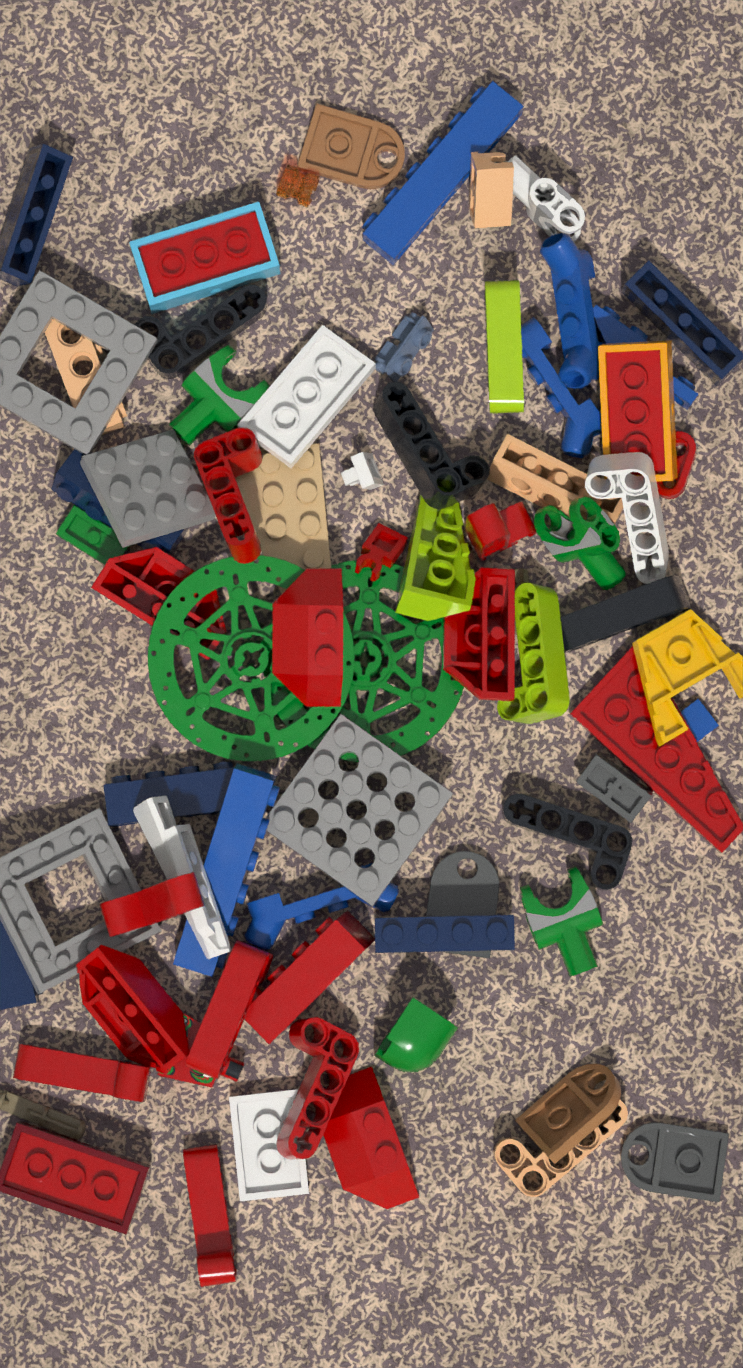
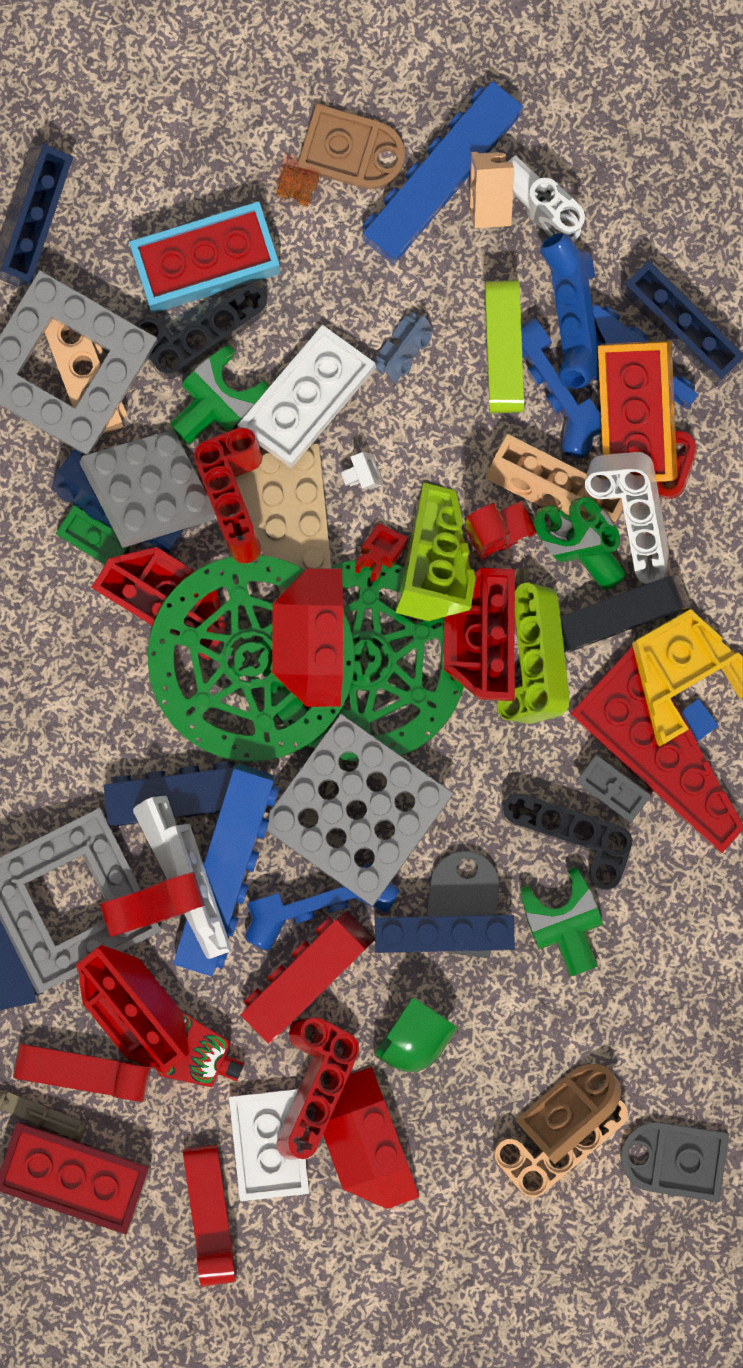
(228, 1008): red beam -> none
(399, 410): black beam -> none

